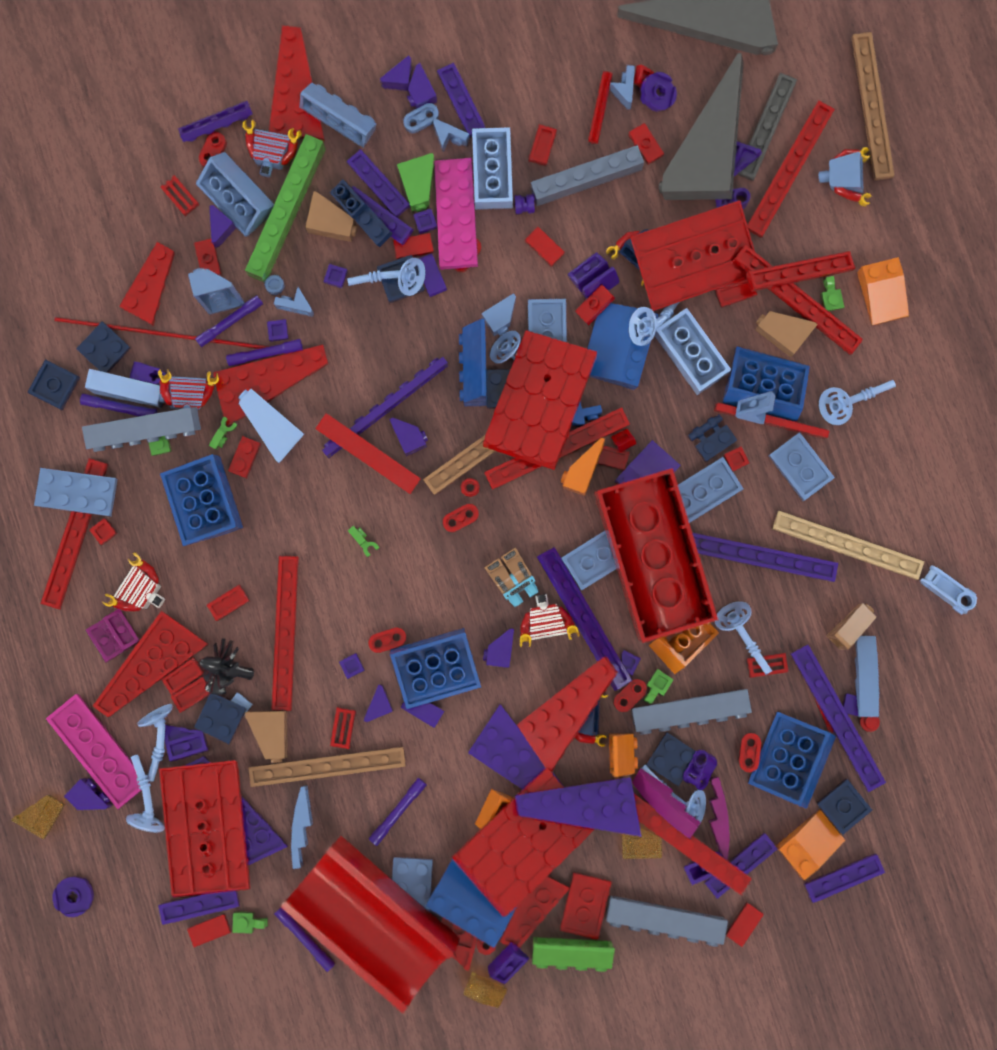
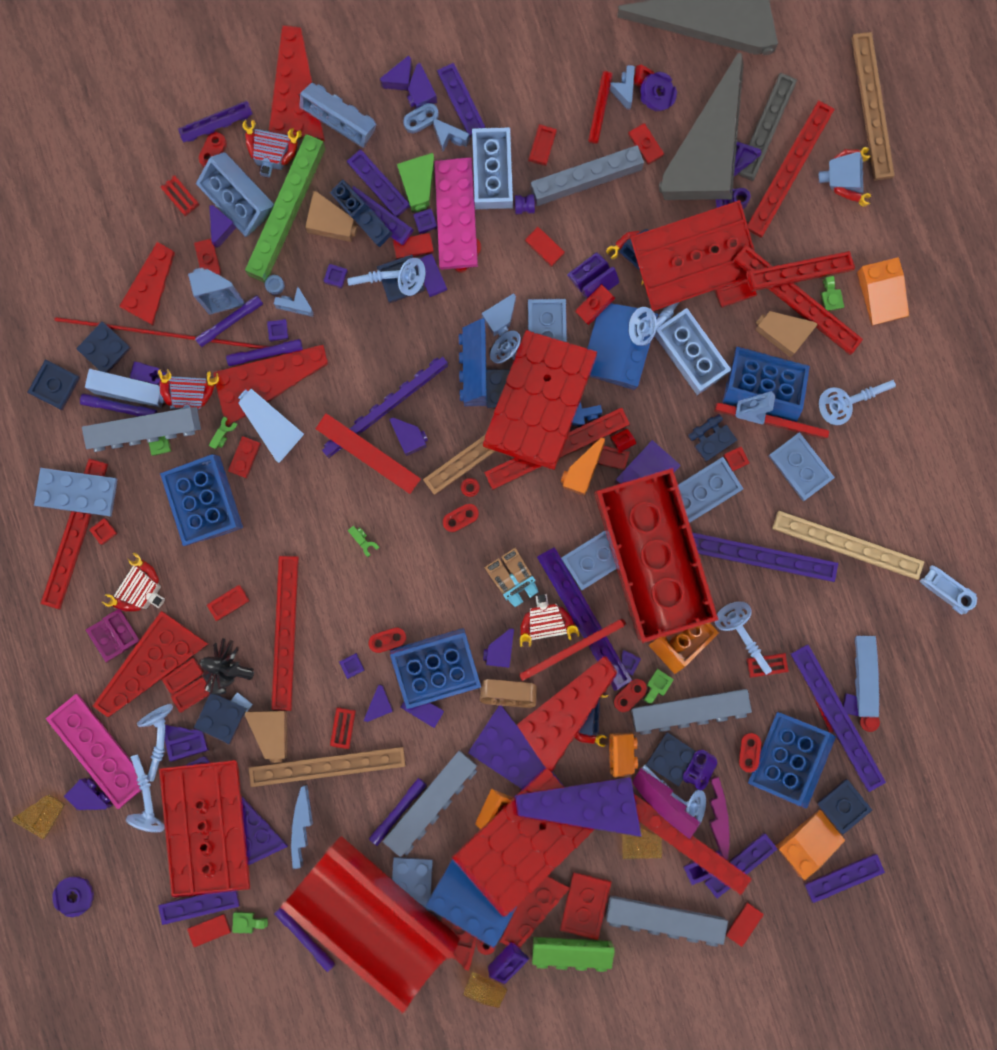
(430, 803): none -> sand blue brick
(508, 693): none -> medium nougat beam
(572, 649): none -> red tile
(852, 627): slope -> none

